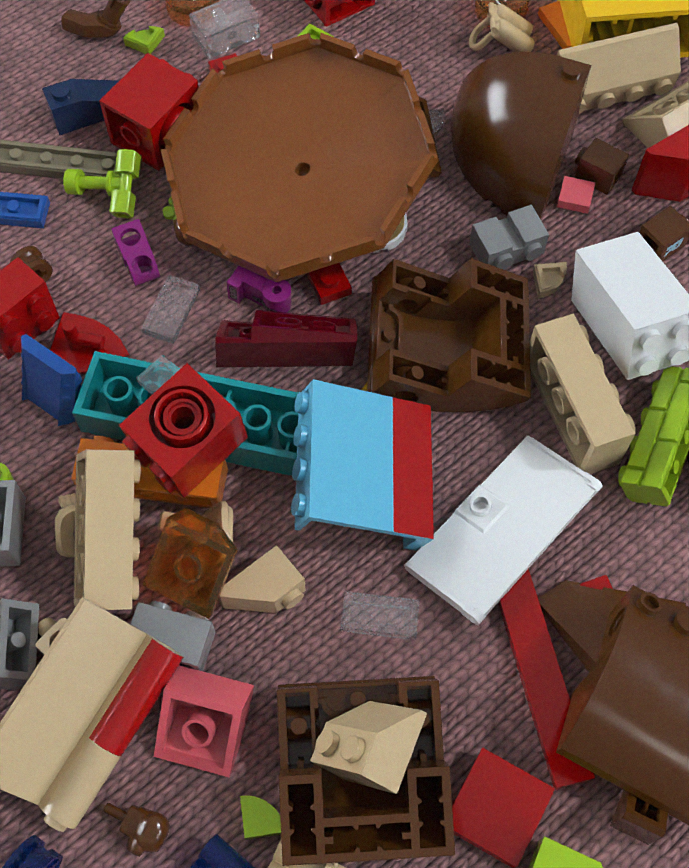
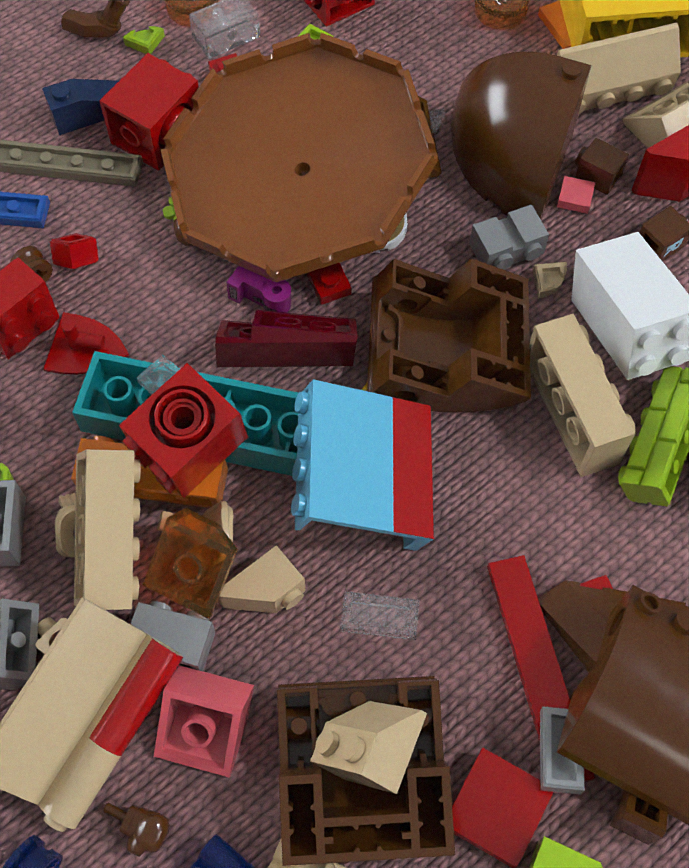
(49, 380): blue slope -> none
(74, 250): none -> red slope
(116, 183): lime bar -> none
(136, 252): magenta leg -> none
(170, 309): clear tile -> none
(259, 818): lime tile -> none
(502, 528): white door -> none
(506, 28): tan piece -> none
(557, 771): none -> light grey tile

